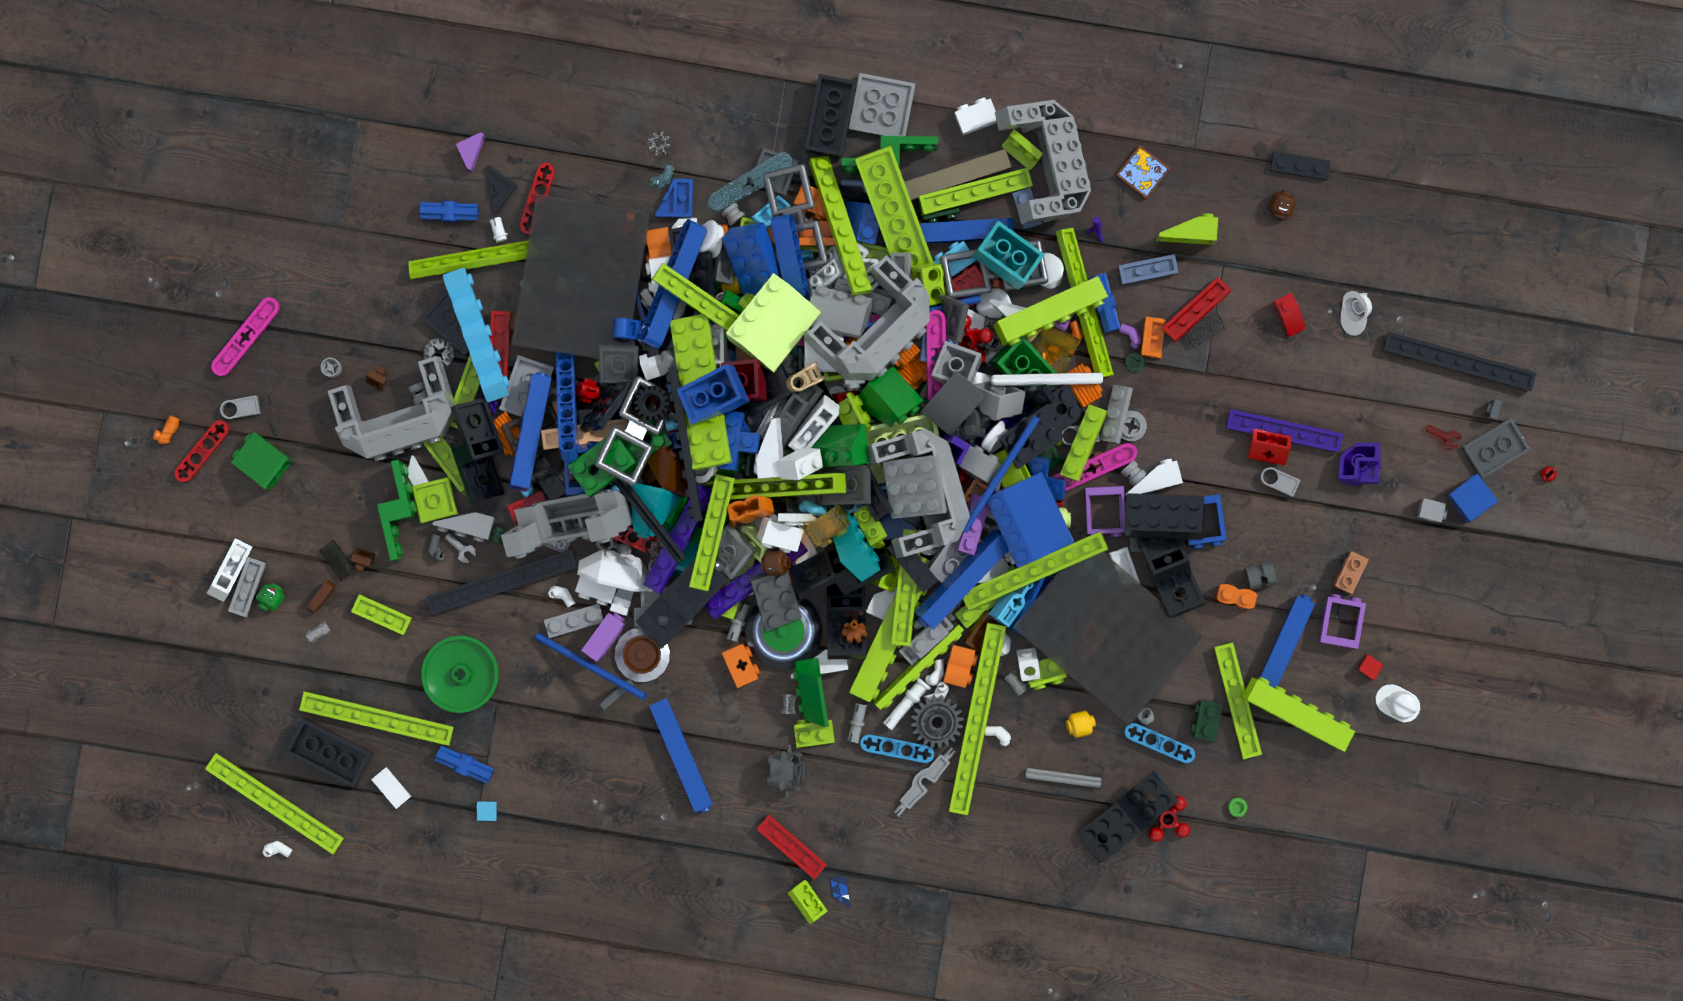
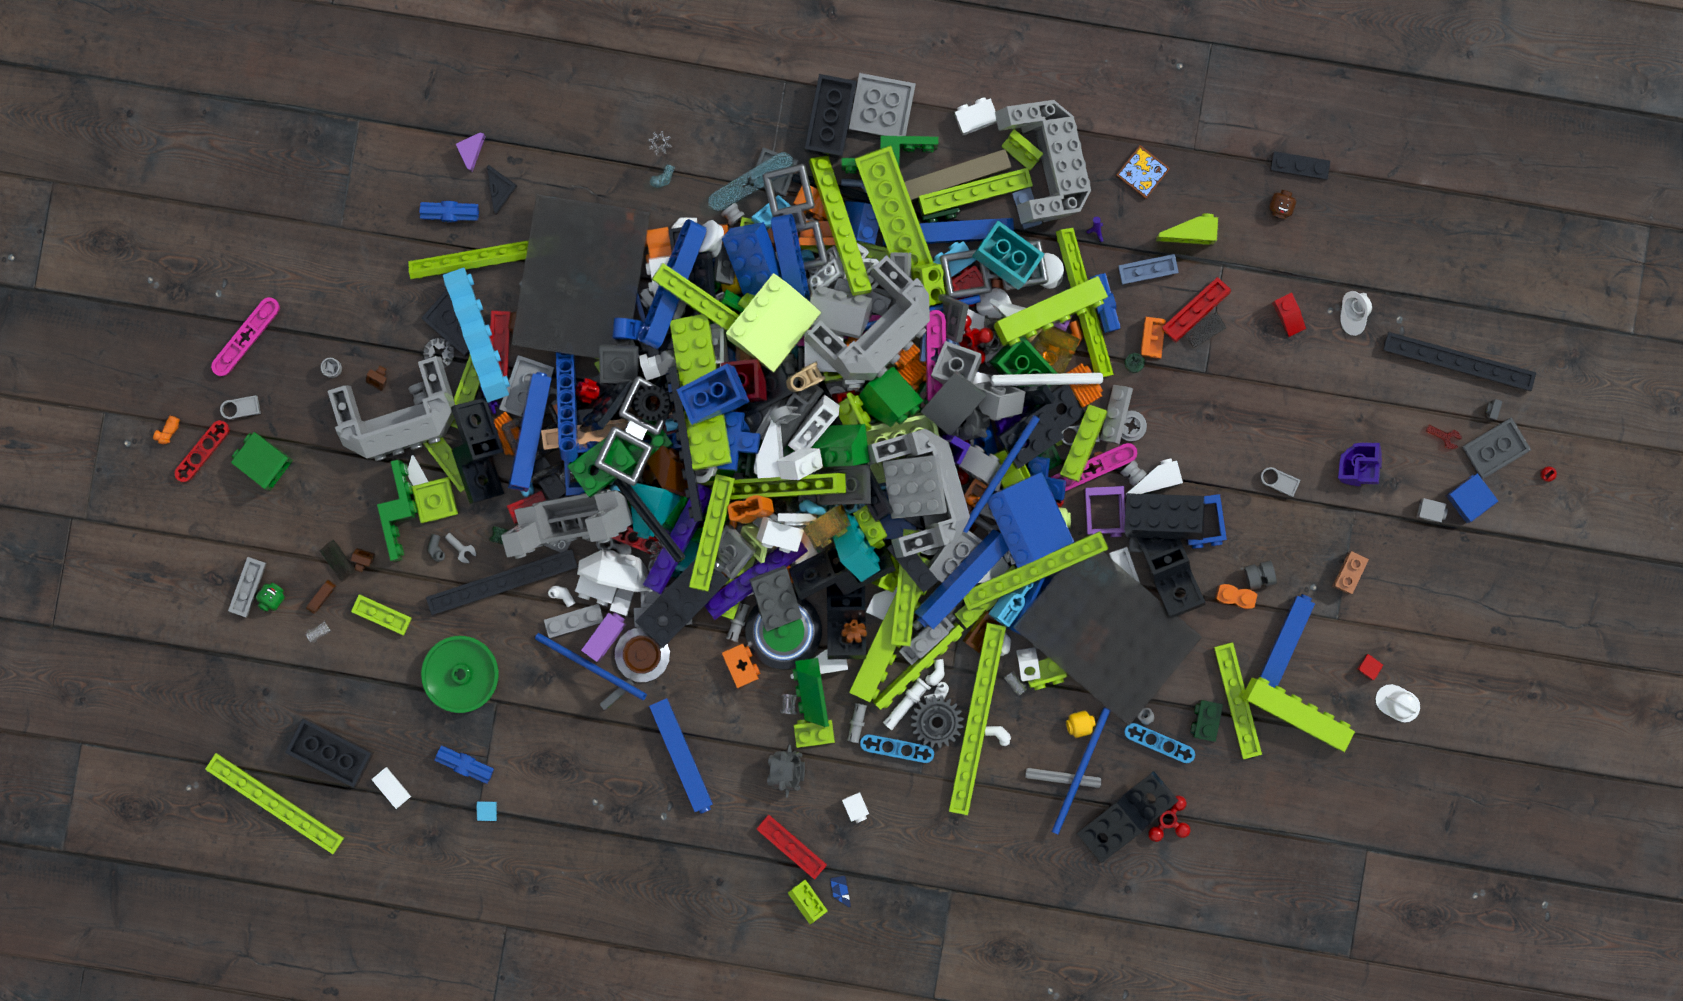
(229, 570): white slope -> none
(276, 847): white arm -> none
(376, 718): lime plate -> none
(472, 524): light grey slope -> none
(498, 230): white pin -> none
(532, 196): red beam -> none
(678, 200): blue wing -> none
(775, 563): reddish brown head -> none
(784, 414): none -> light grey piece
(856, 807): none -> white brick
(932, 773): light grey piece -> none
(959, 666): orange brick -> none
(969, 541): medium lavender plate -> none
(991, 442): white piece -> none
(1080, 771): none -> blue piece
(1134, 335): medium lavender arm -> none
(1237, 807): bright green tile -> none
(1269, 447): red brick -> none
(1300, 433): dark purple plate -> none
(1335, 598): medium lavender window -> none

